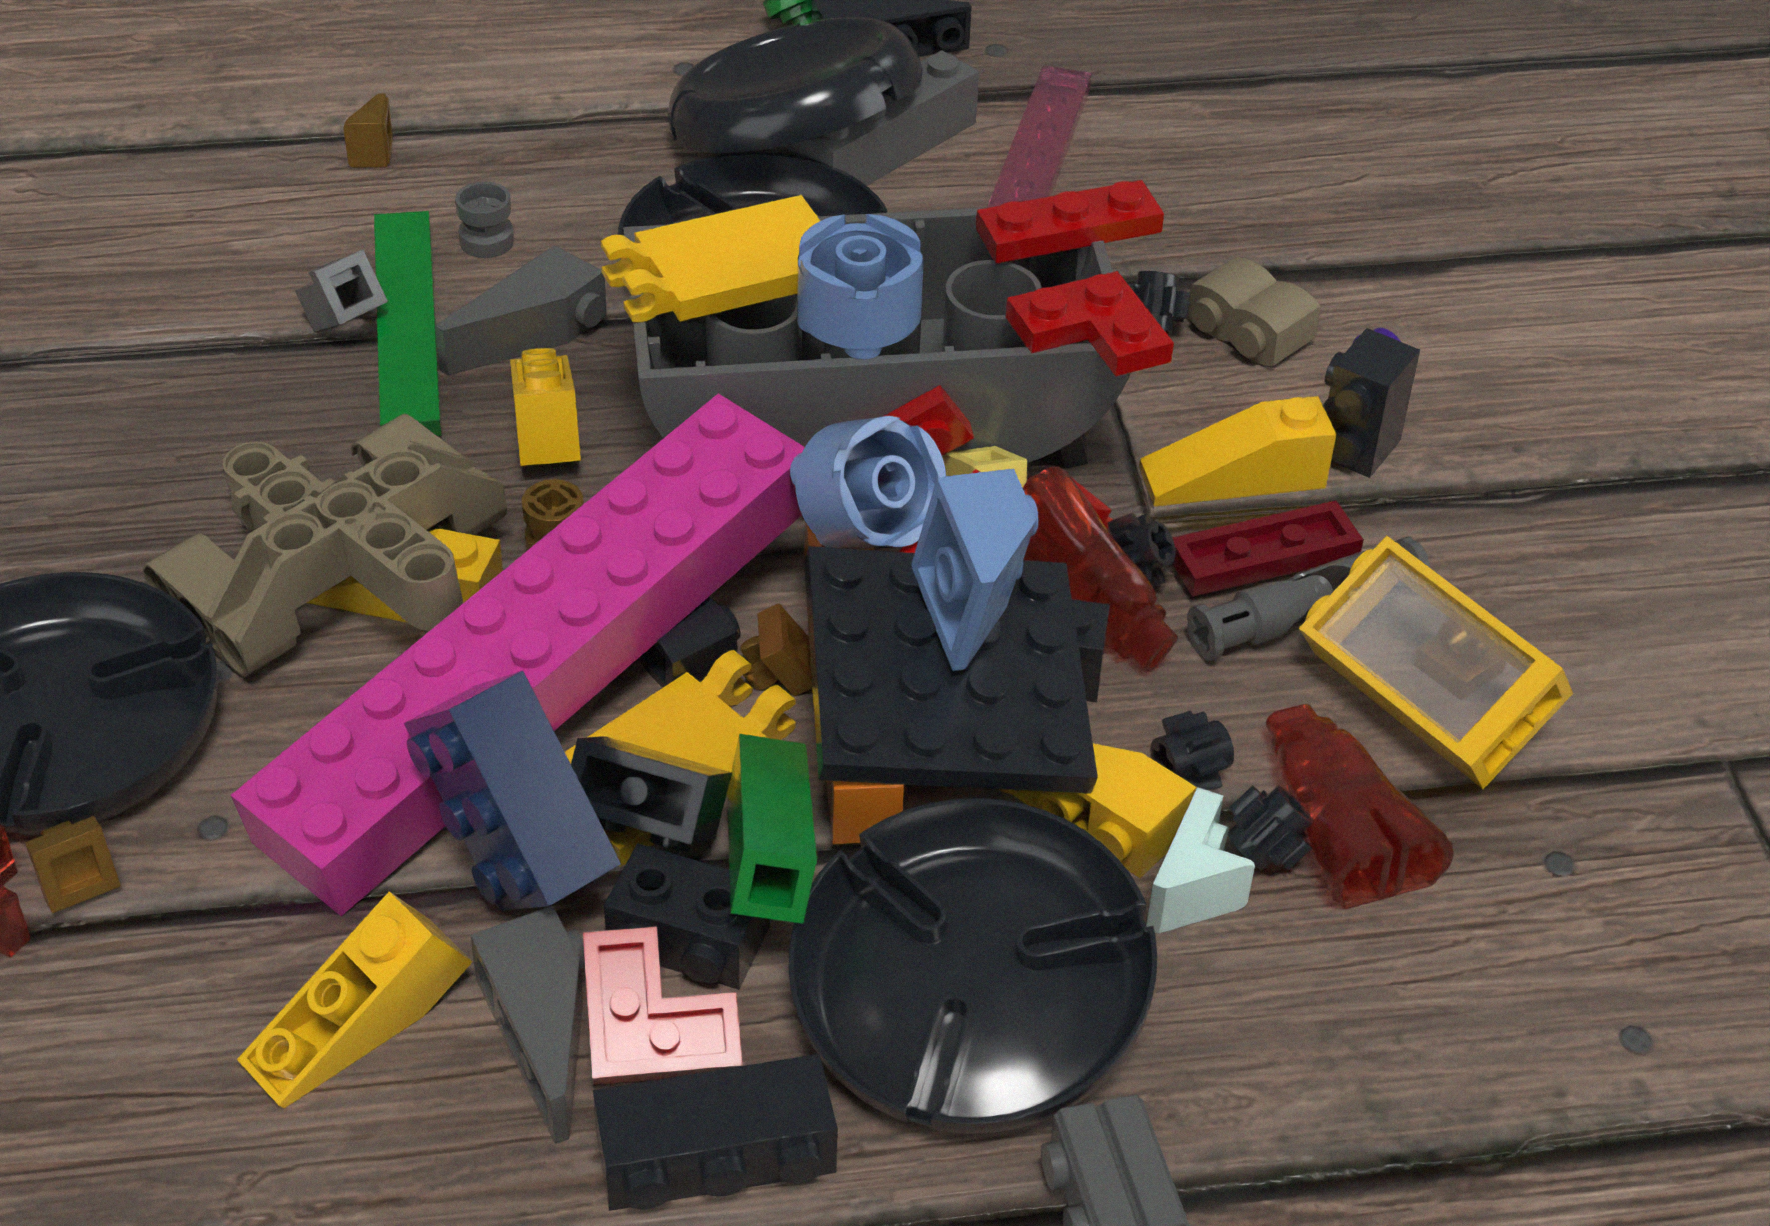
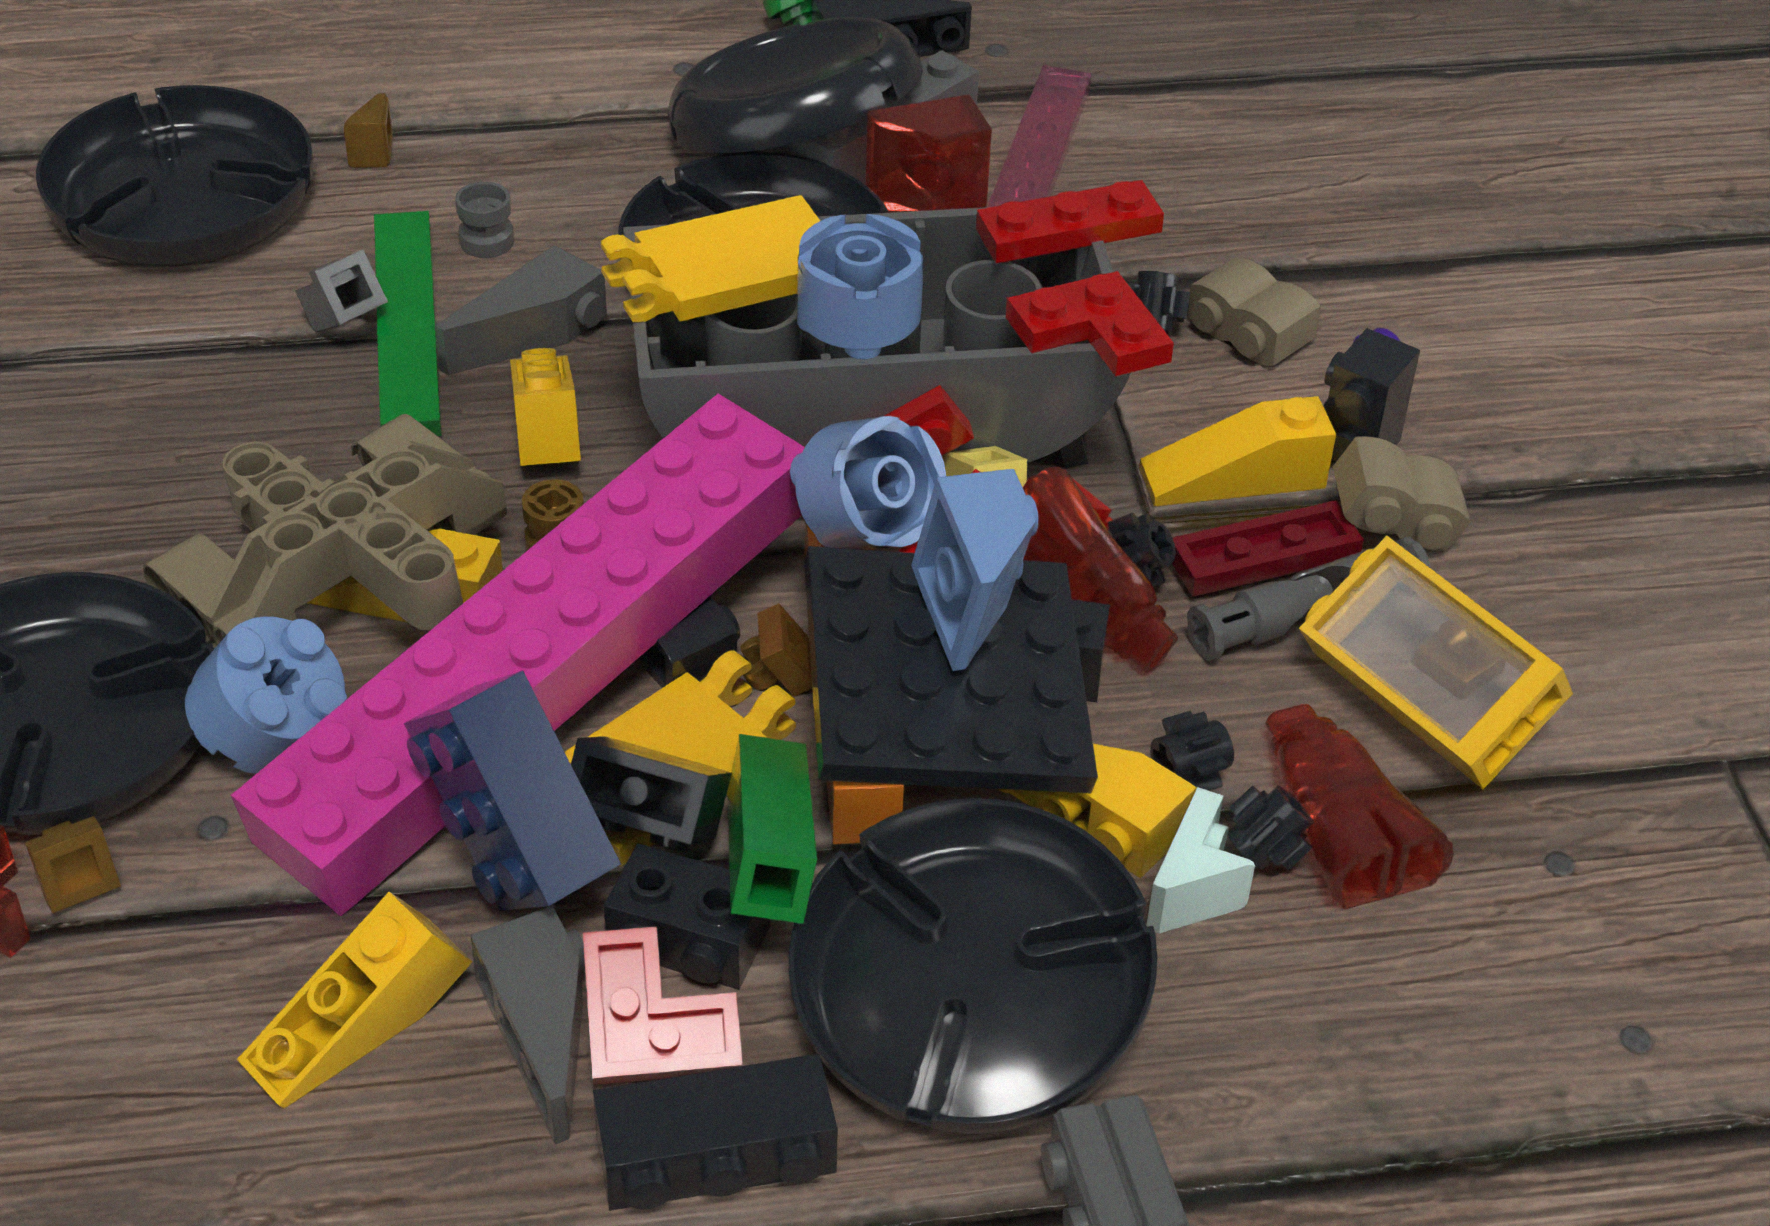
(176, 176): none -> black piece
(263, 690): none -> medium blue brick
(929, 155): none -> clear red slope
(1401, 493): none -> dark tan brick

